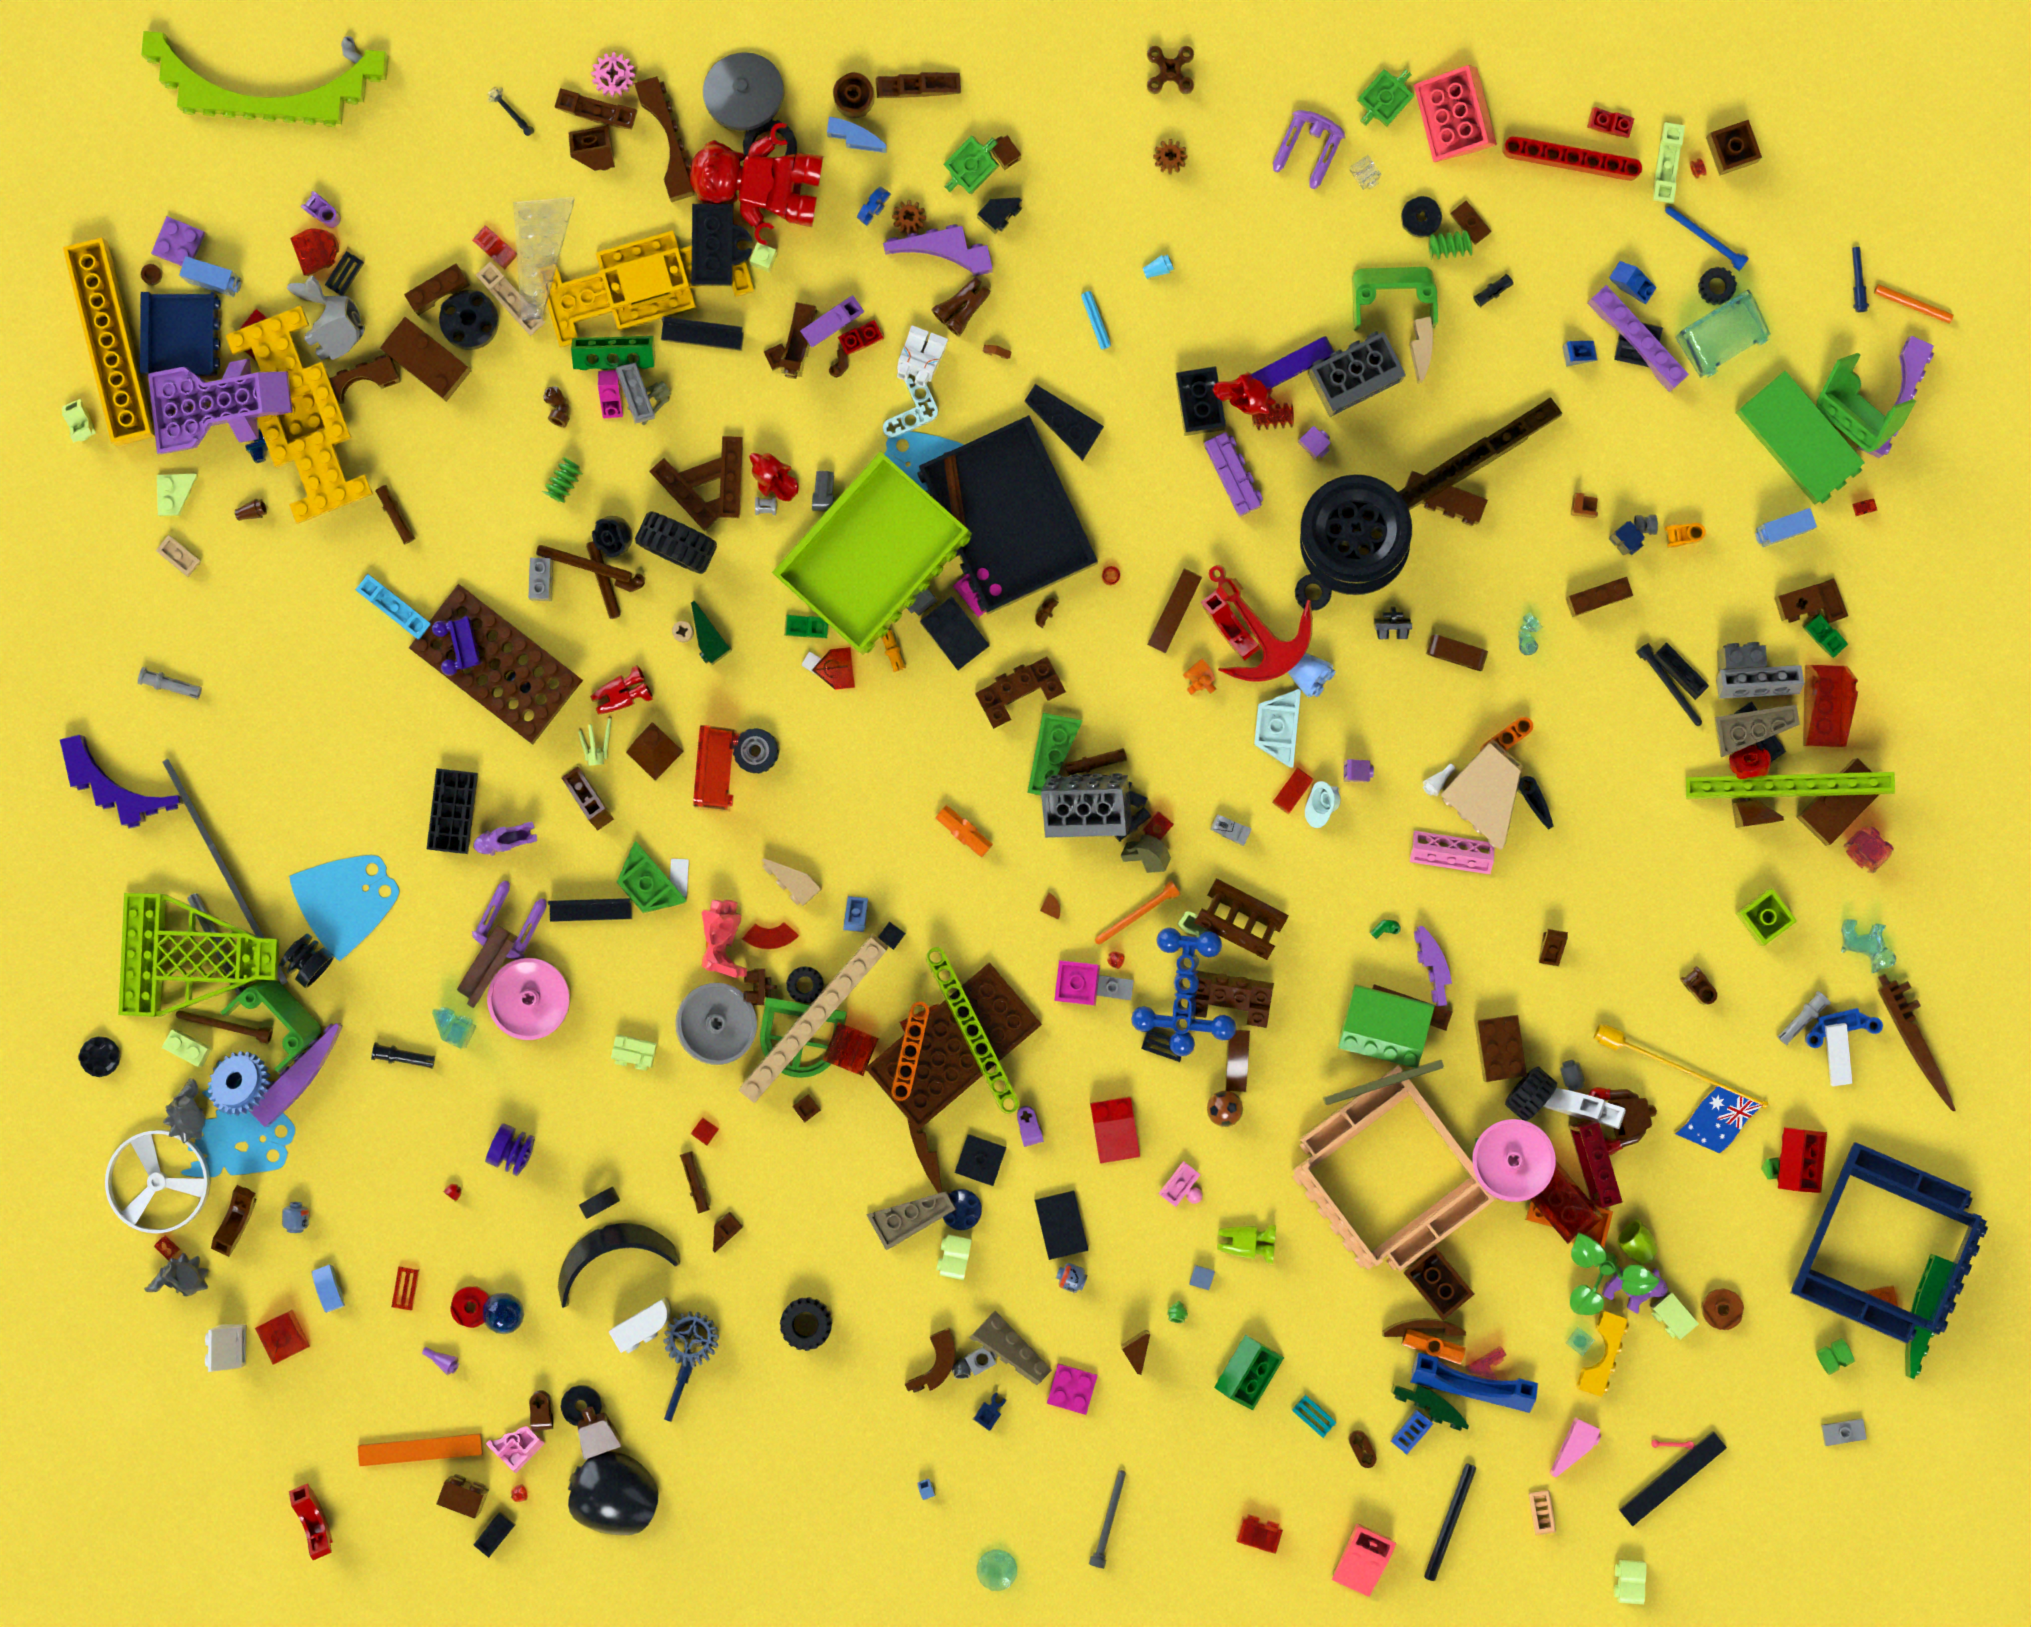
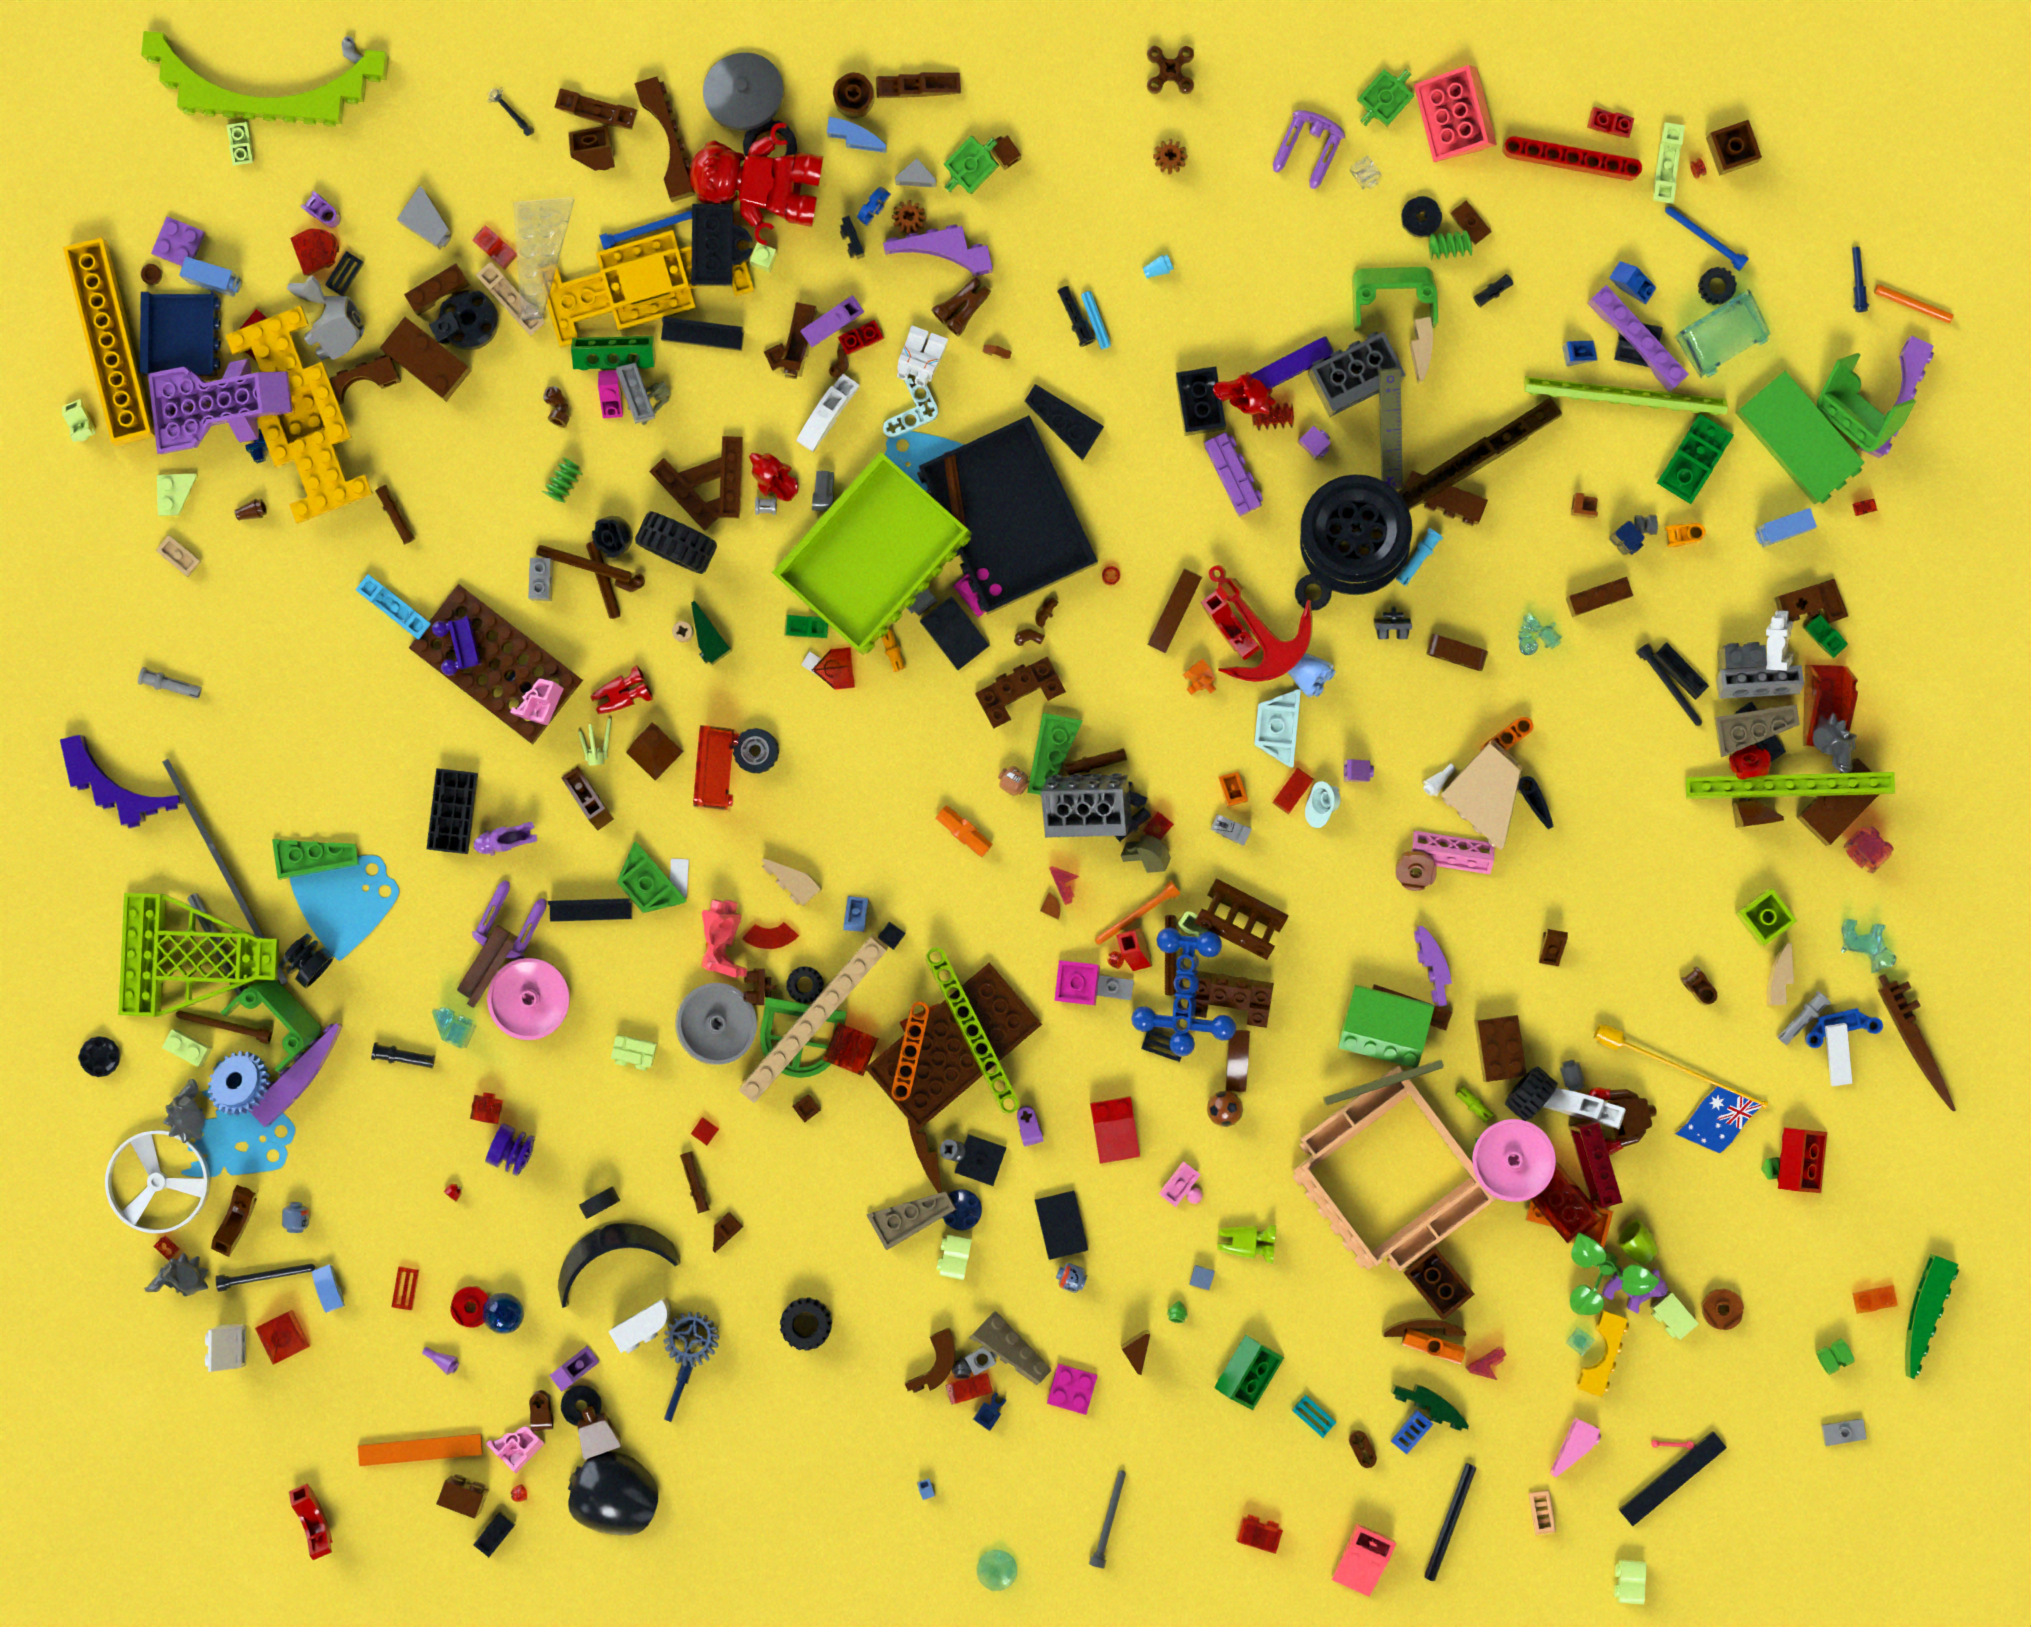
(224, 1282): none -> black piece
(240, 143): none -> yellowish green slope
(304, 858): none -> bright green wing
(424, 220): none -> light grey slope
(444, 327): none -> black bracket
(486, 1108): none -> clear red brick
(539, 702): none -> bright pink slope
(574, 1368): none -> medium lavender slope
(604, 74): bright pink gear -> none
(609, 240): none -> blue piece
(826, 412): none -> white slope
(849, 231): none -> black plate
(915, 175): none -> light grey slope
(958, 1150): none -> dark grey wheel
(969, 1388): none -> clear red slope
(998, 211): black slope -> none
(1013, 780): none -> nougat head
(1026, 635): none -> reddish brown arm
(1060, 878): none -> clear pink slope
(1080, 325): none -> black pin
(1134, 949): none -> red slope
(1170, 961): none -> reddish brown axle
(1233, 789): none -> orange slope
(1386, 926): green arm -> none
(1391, 427): none -> olive tile
(1416, 860): none -> dark orange plate
(1424, 549): none -> medium azure pin
(1474, 1104): none -> lime pin
(1513, 1394): blue arch -> none
(1549, 636): none -> clear light blue brick
(1619, 395): none -> lime plate
(1695, 458): none -> green slope
(1777, 644): none -> white hips
(1780, 975): none -> tan slope
(1835, 740): none -> dark grey head
(1918, 1188): dark blue door -> none

